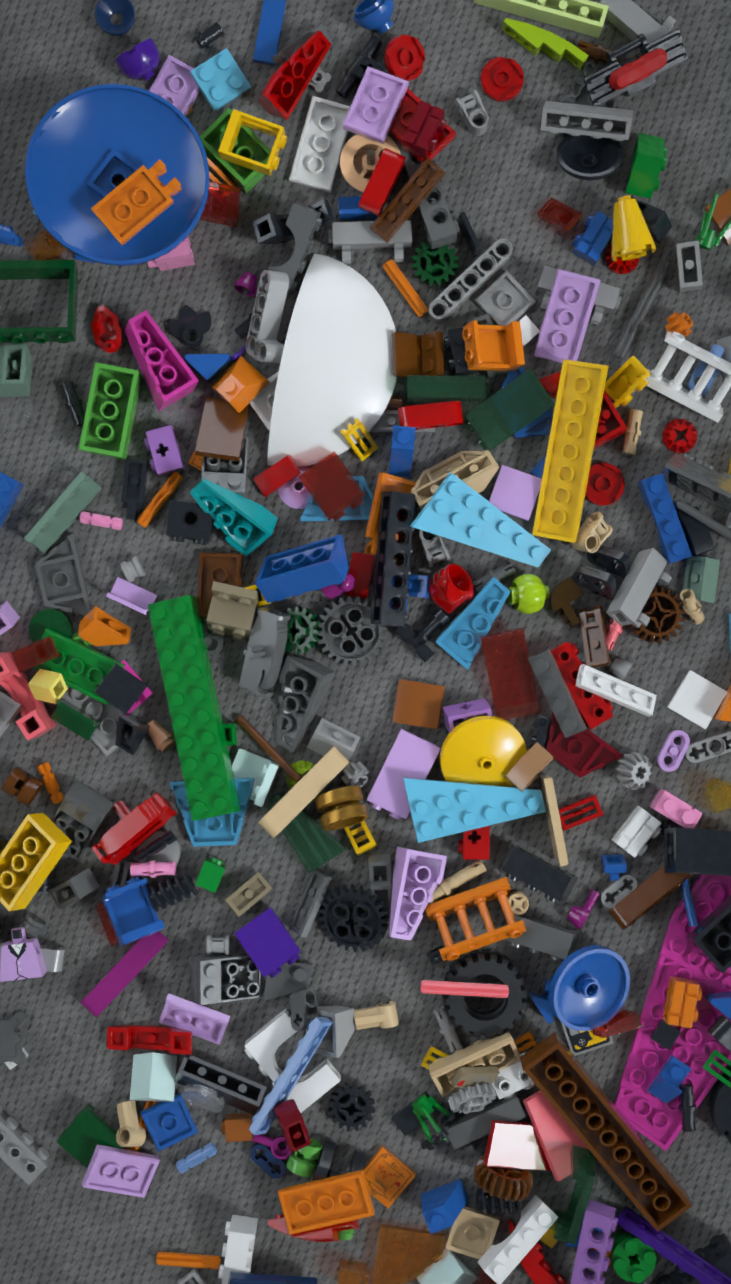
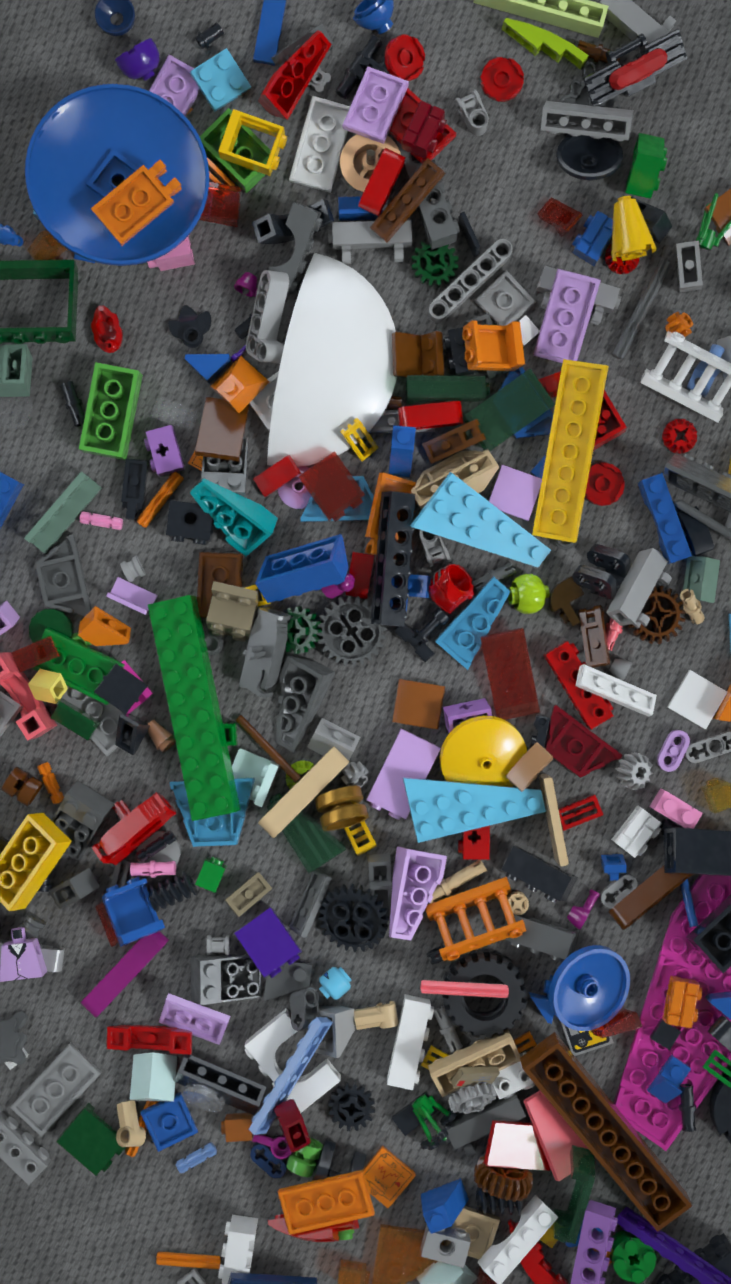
(55, 1089): none -> light grey tile
(120, 1171): lavender tile -> none
(159, 361): dark pink wedge -> none
(334, 983): none -> medium azure head
(405, 288): orange axle -> none
(409, 1041): none -> white brick
(453, 441): none -> reddish brown plate
(453, 1253): none -> light grey brick
(557, 693): dark grey plate -> none
(592, 533): tan piece -> none
(626, 381): yellow bracket -> none
(632, 432): tan pin -> none

